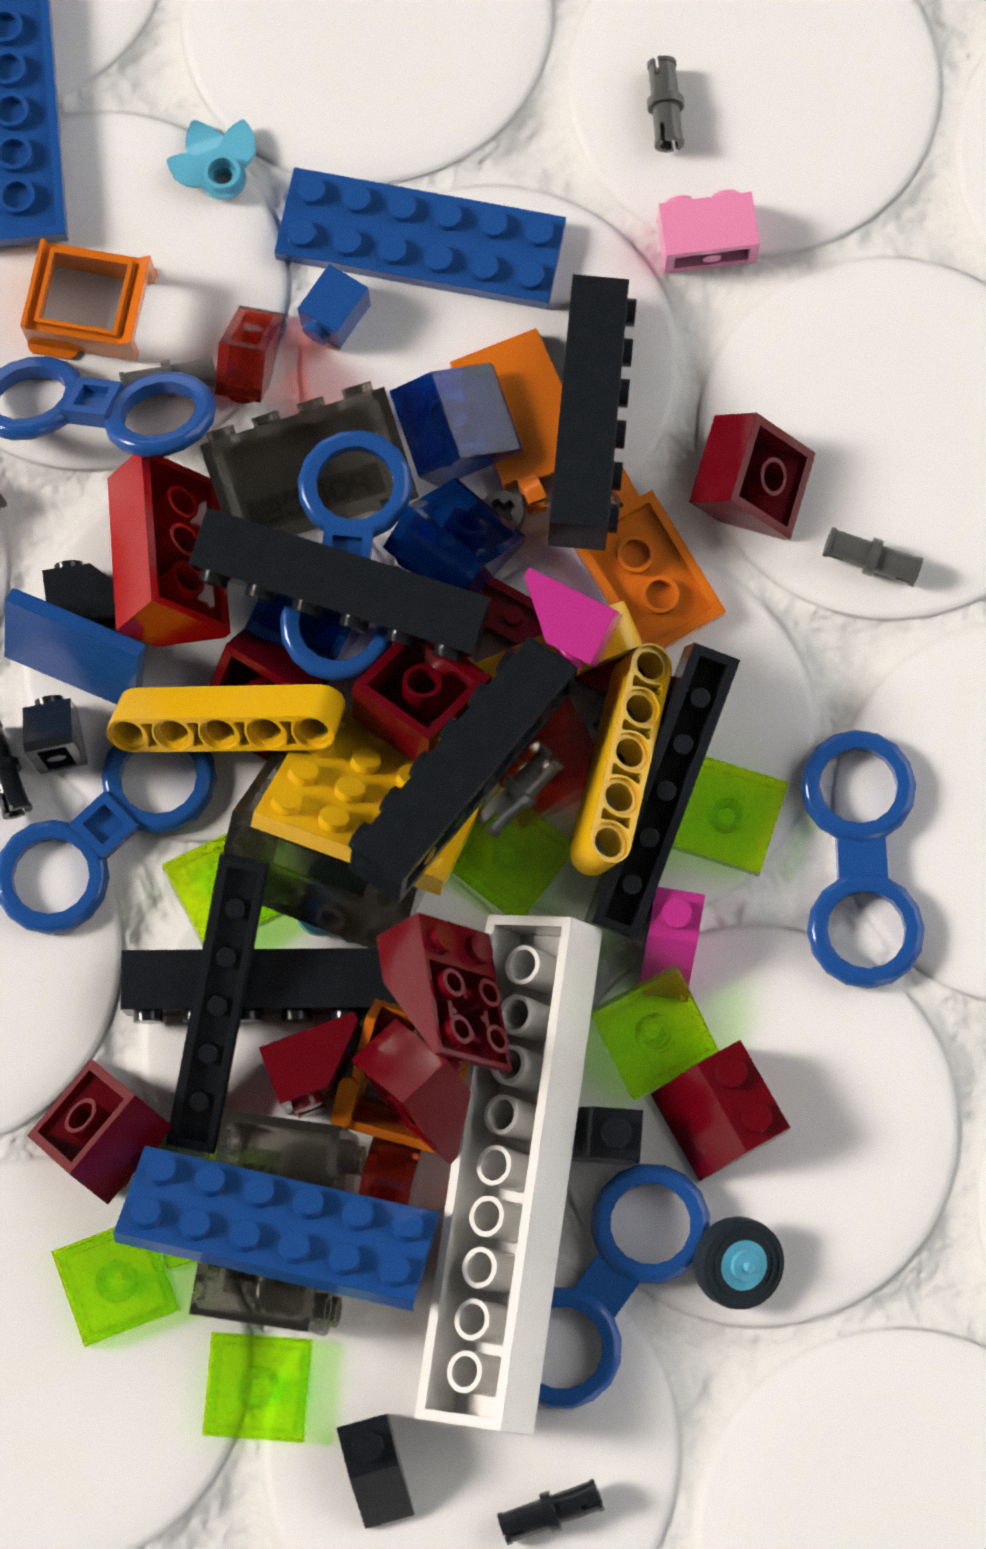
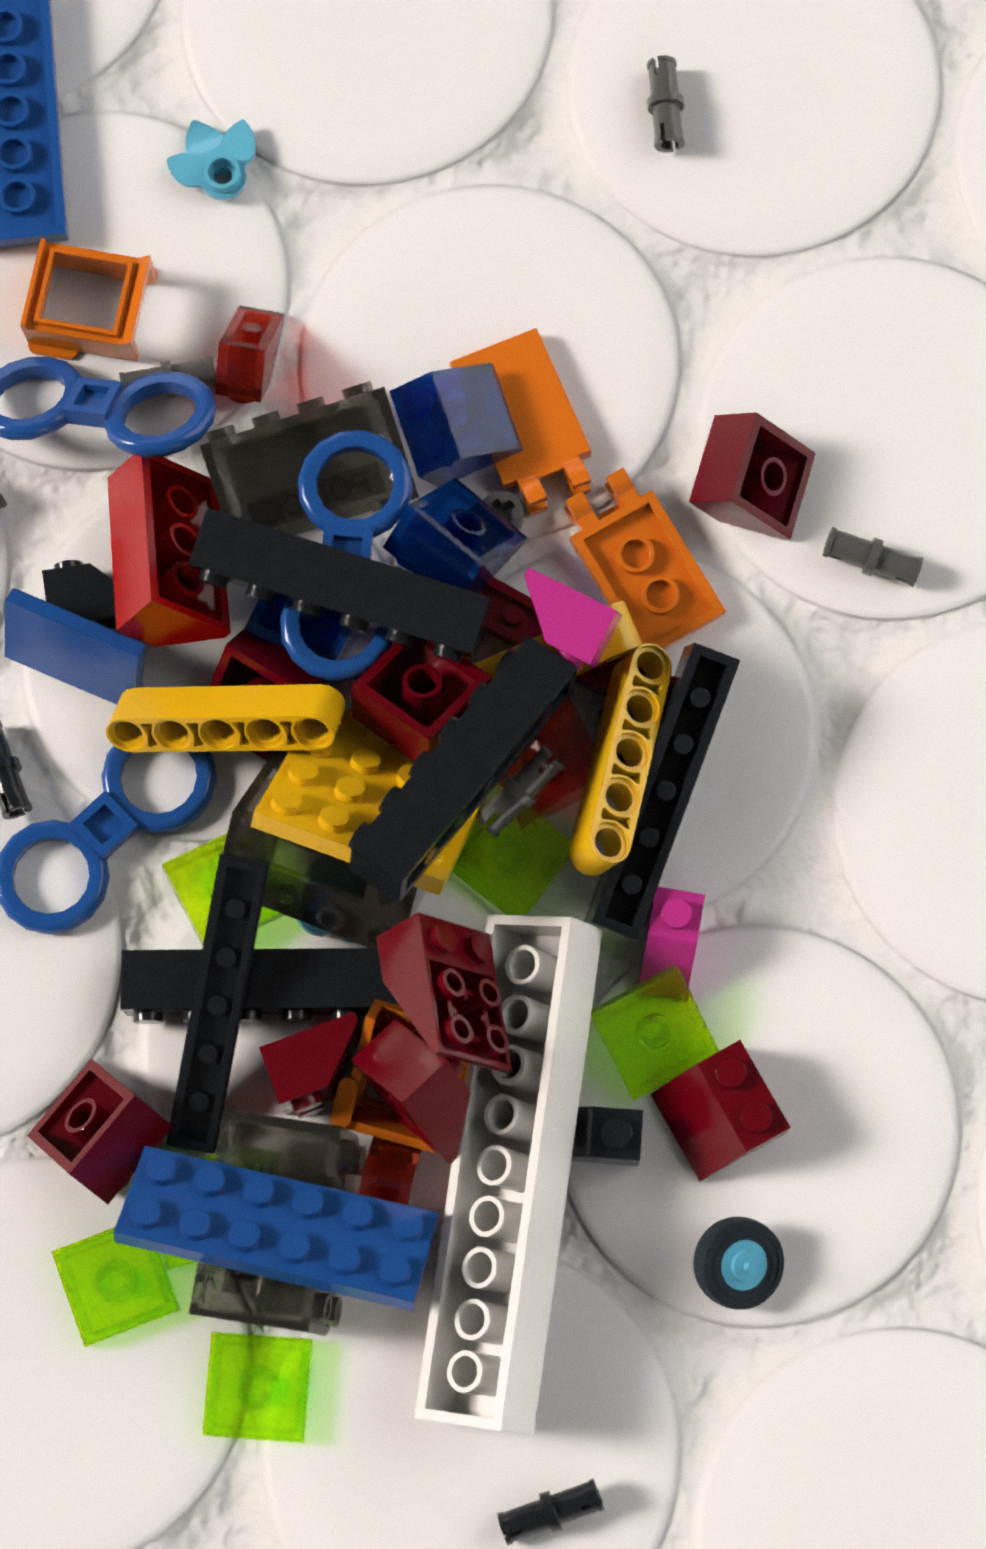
(53, 734): black slope -> none
(333, 307): blue brick -> none
(375, 1470): black slope -> none
(421, 238): blue plate -> none
(589, 413): black brick -> none
(615, 1276): blue bar -> none
(707, 231): bright pink brick -> none
(731, 816): clear neon green plate -> none
(862, 859): blue bar -> none

